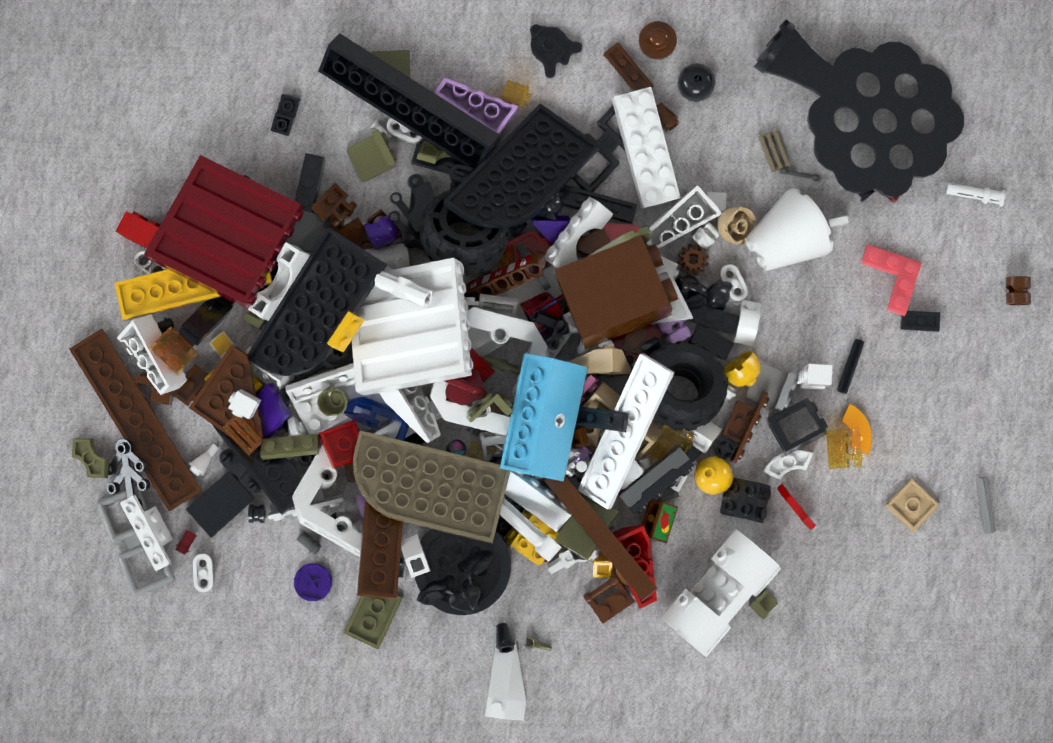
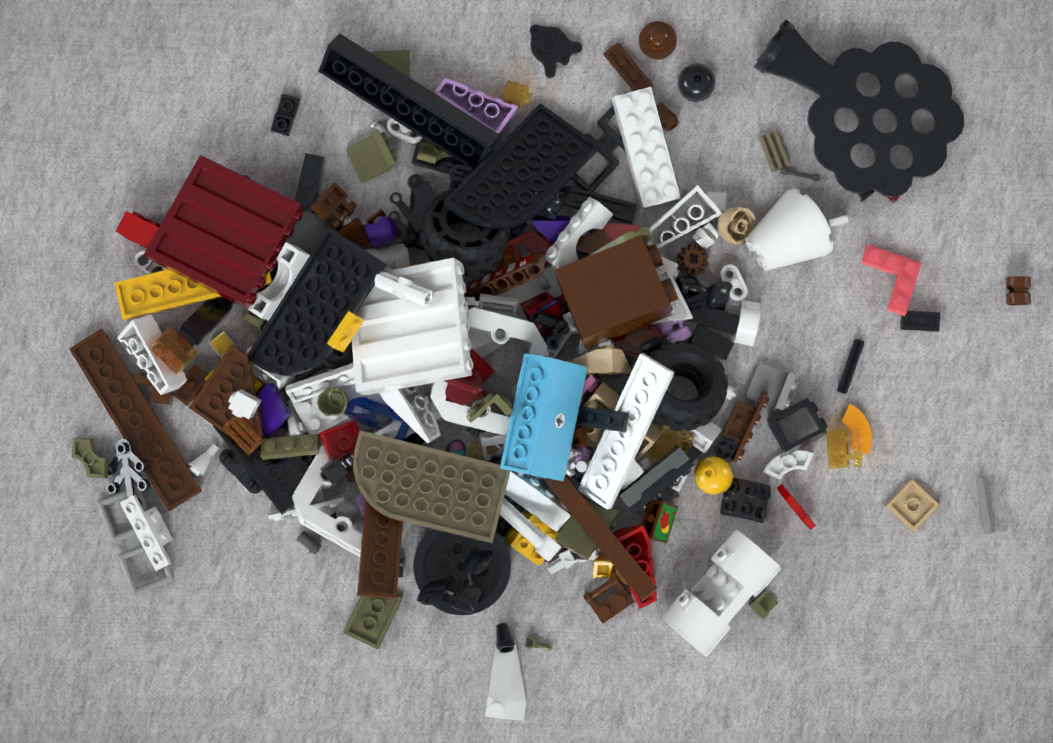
(165, 324): black pin -> none
(185, 542): dark red pin -> none
(201, 573): white plate -> none
(220, 504): black tile -> none
(256, 513): black wheel -> none
(312, 582): dark purple tile -> none
(335, 468): none -> black plate
(414, 556): white slope -> none
(502, 364): olive bar -> none
(743, 370): yellow cylinder -> none
(815, 376): white arch -> none
(985, 195): white pin -> none

